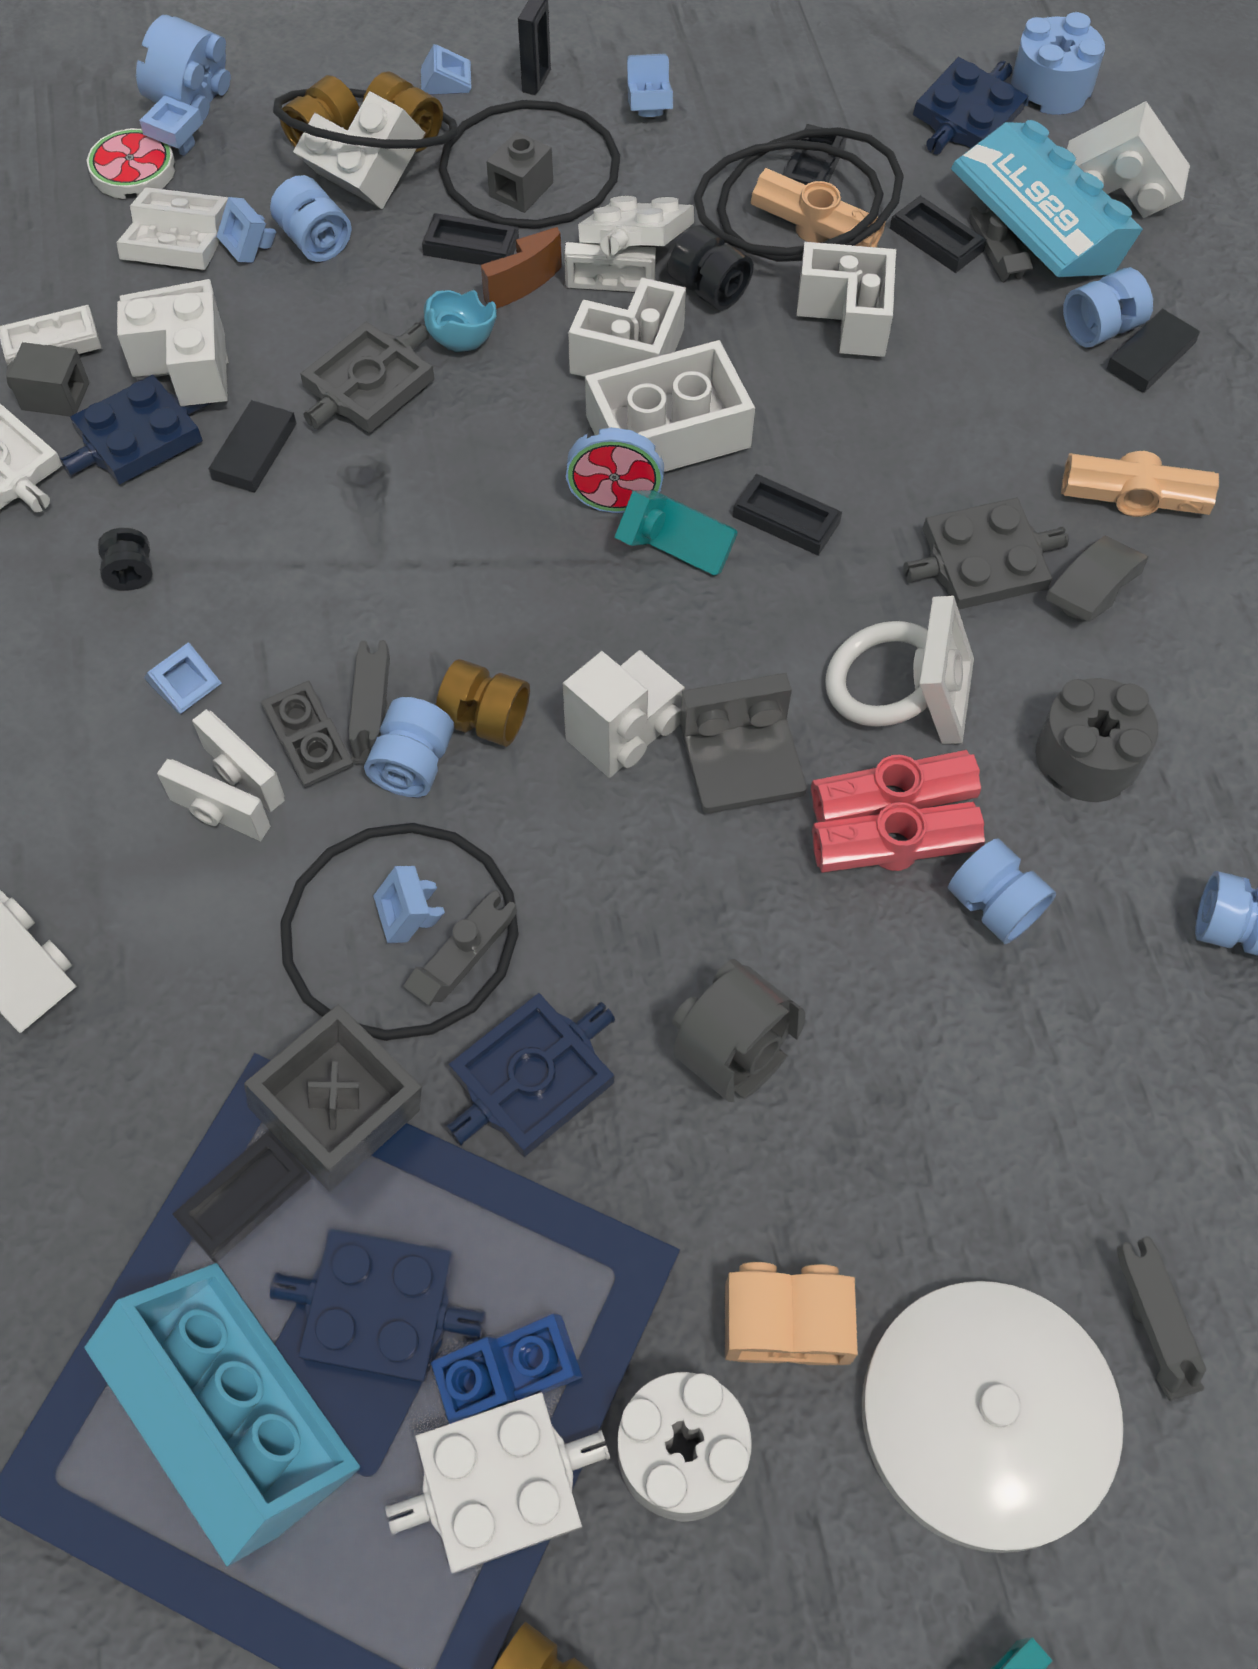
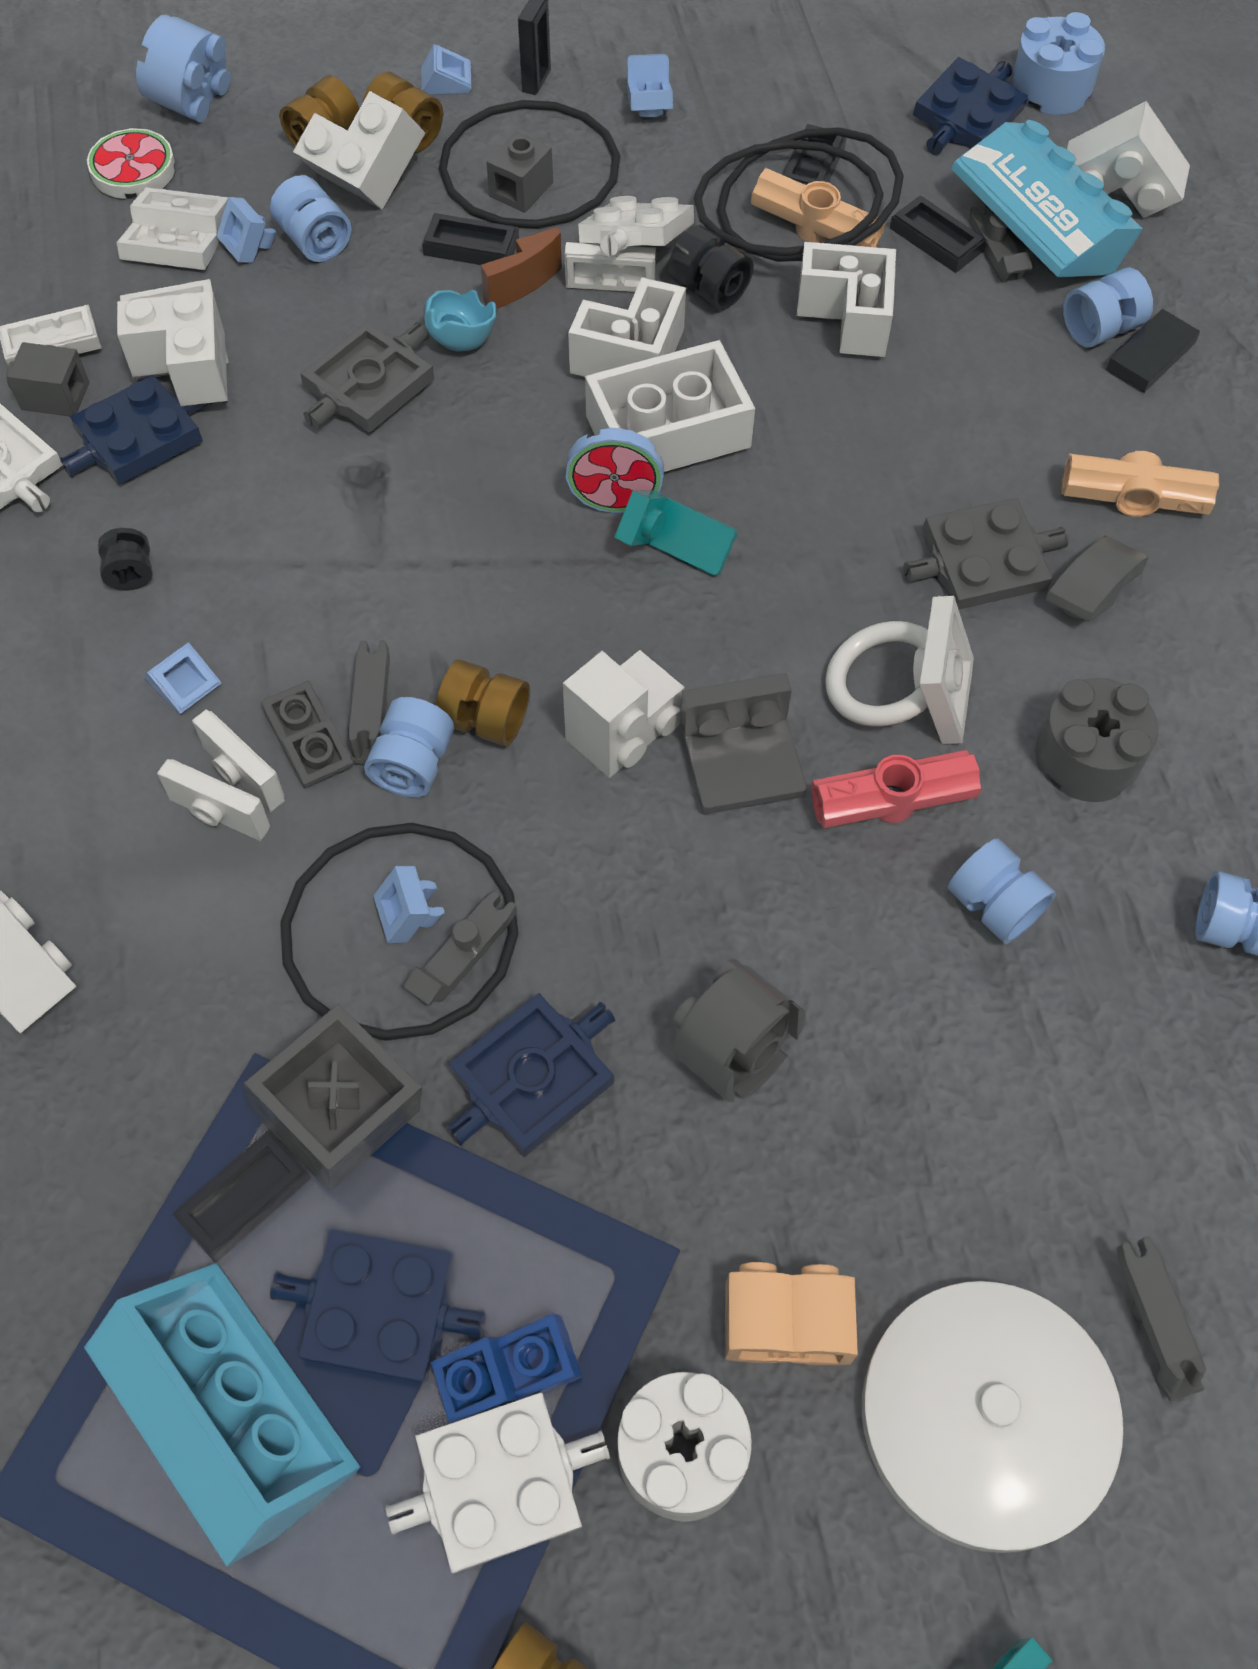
(172, 123): light blue tile -> none
(252, 446): black tile -> none
(358, 140): black piece -> none
(787, 514): black tile -> none
(929, 833): coral piece -> none

